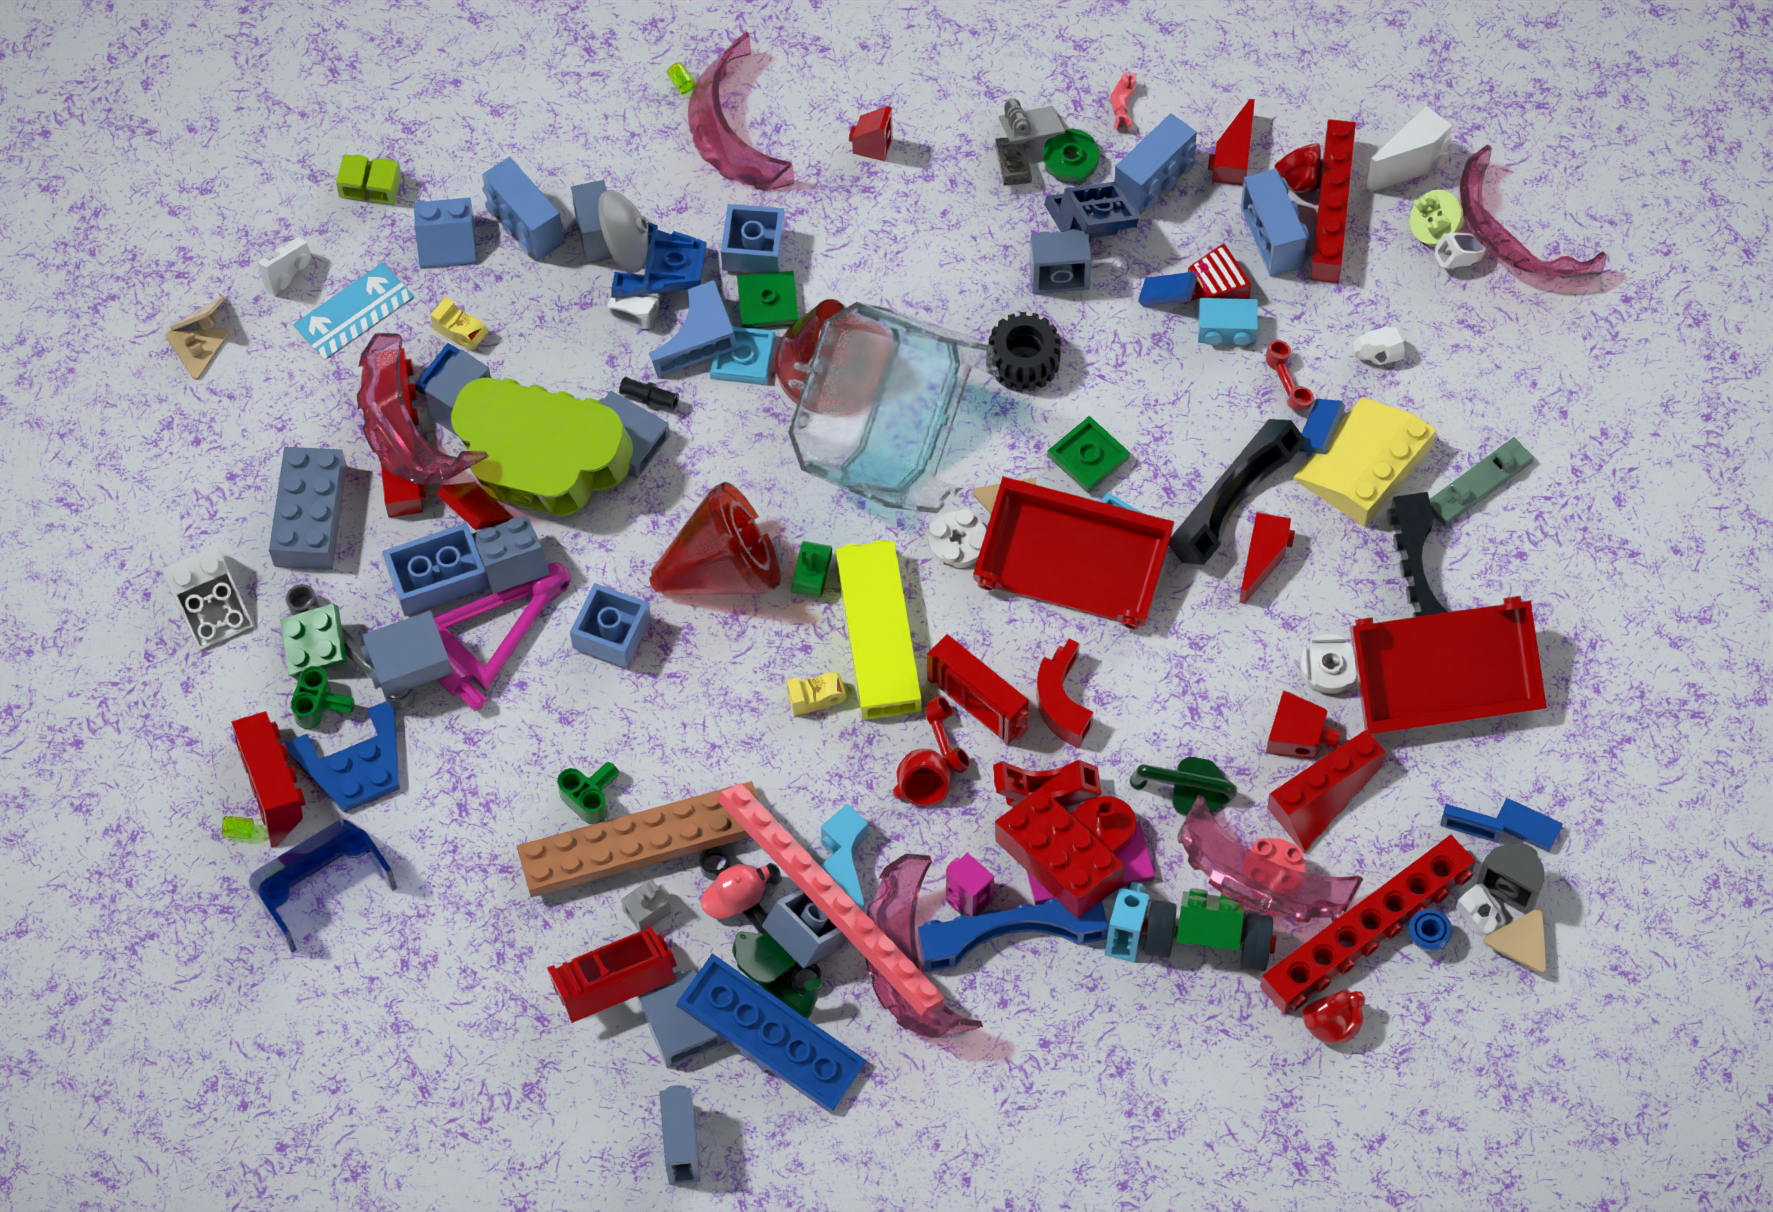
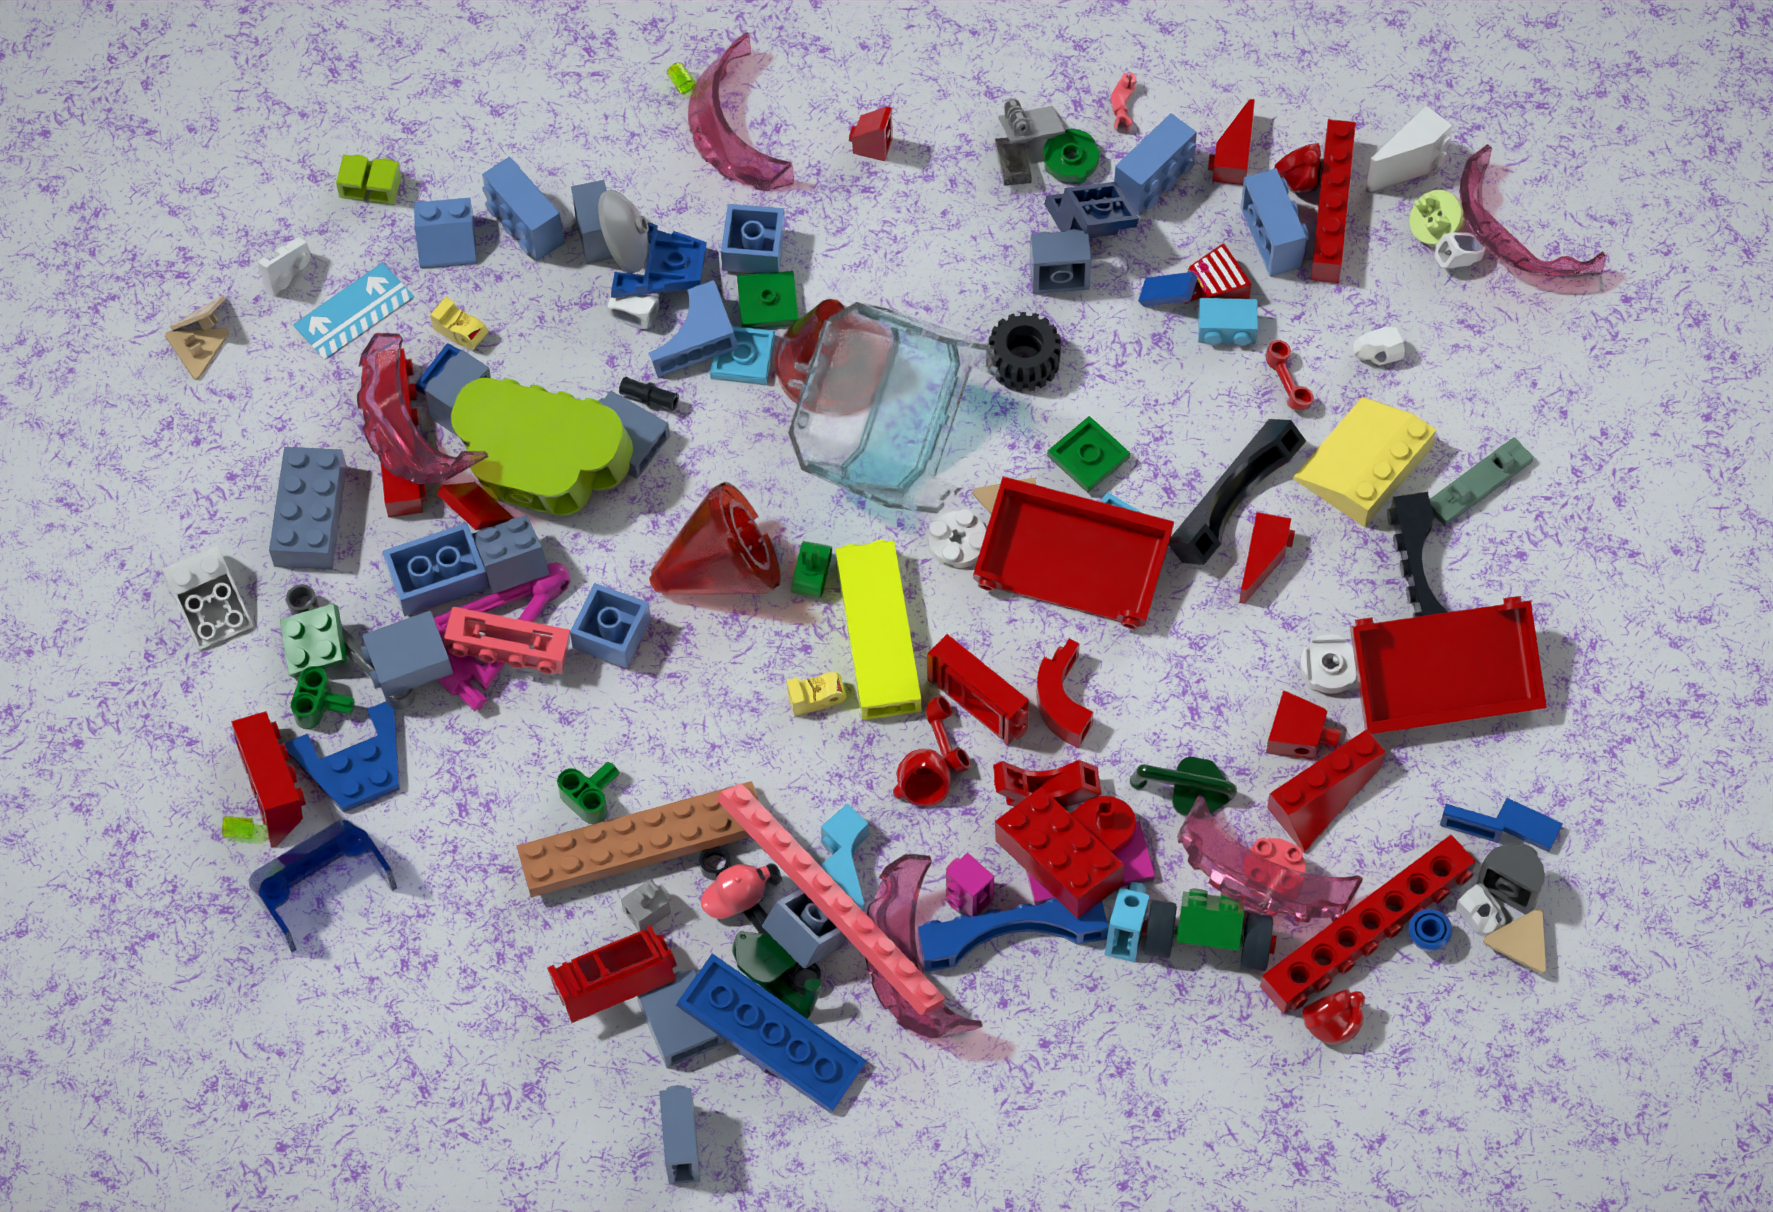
(506, 641): none -> coral brick
(1321, 425): blue tile -> none

